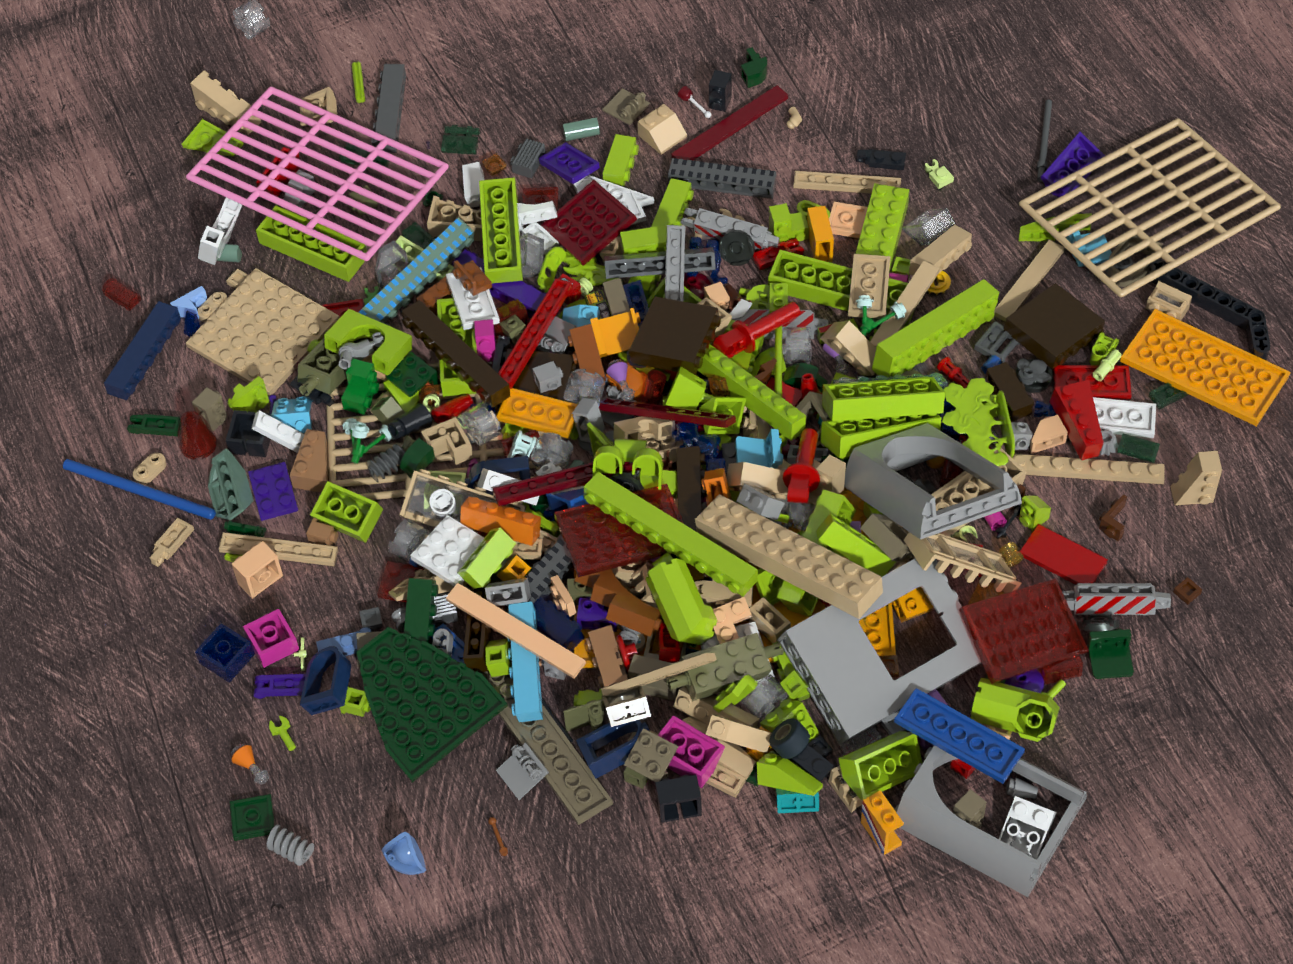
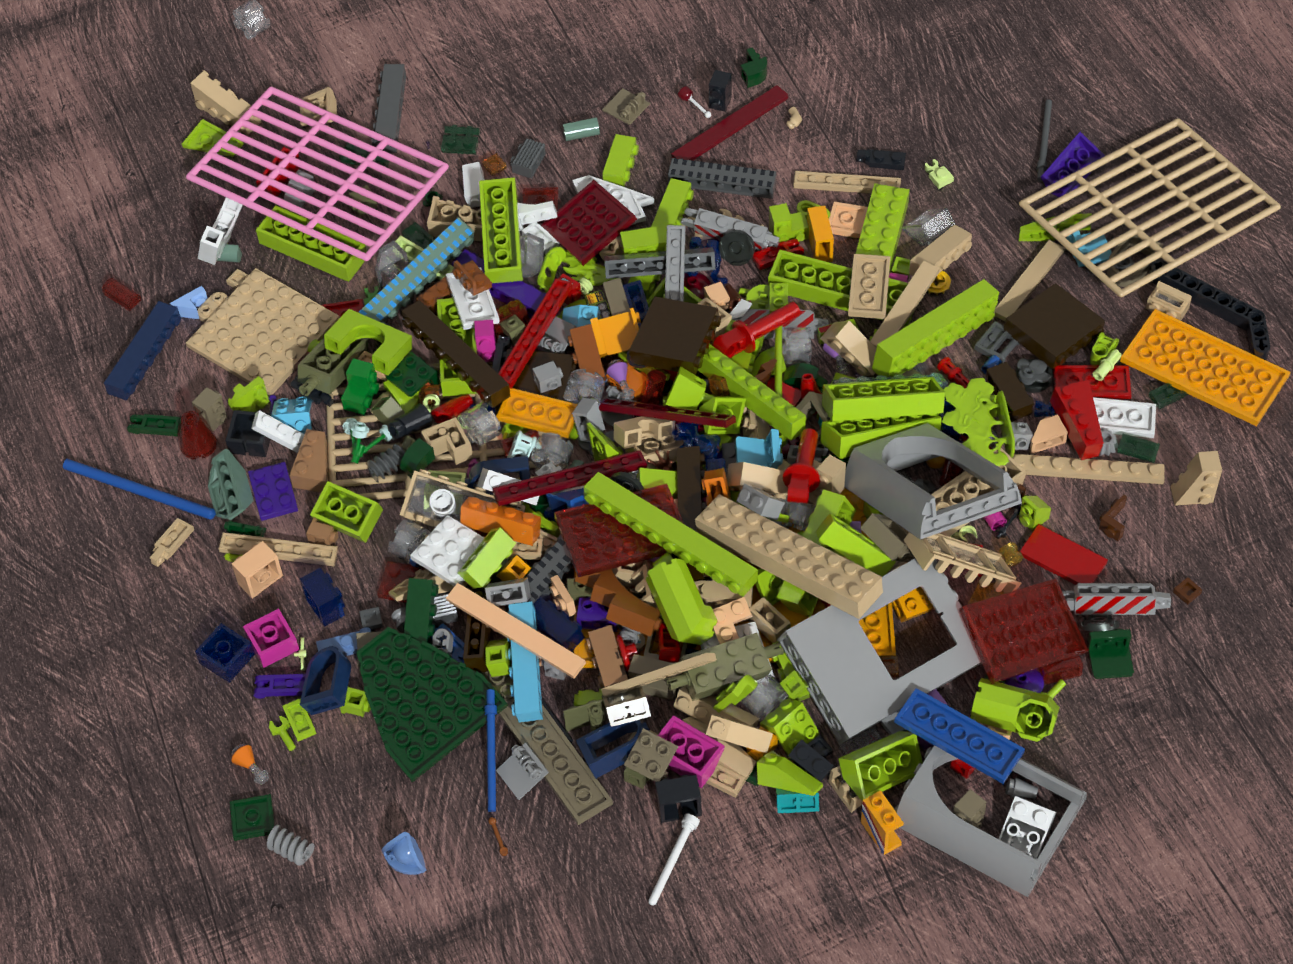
(150, 468): tan plate -> none
(191, 324): clear blue piece -> none
(299, 720): none -> lime plate
(322, 596): none -> clear blue brick
(358, 82): lime axle -> none
(358, 350): light grey arm -> none
(491, 711): none -> blue bar
(569, 163): dark purple plate -> none
(628, 450): lime piece -> none
(661, 129): tan slope -> none
(689, 824): none -> white piece
(789, 738): black wheel -> none
(868, 324): plant -> none

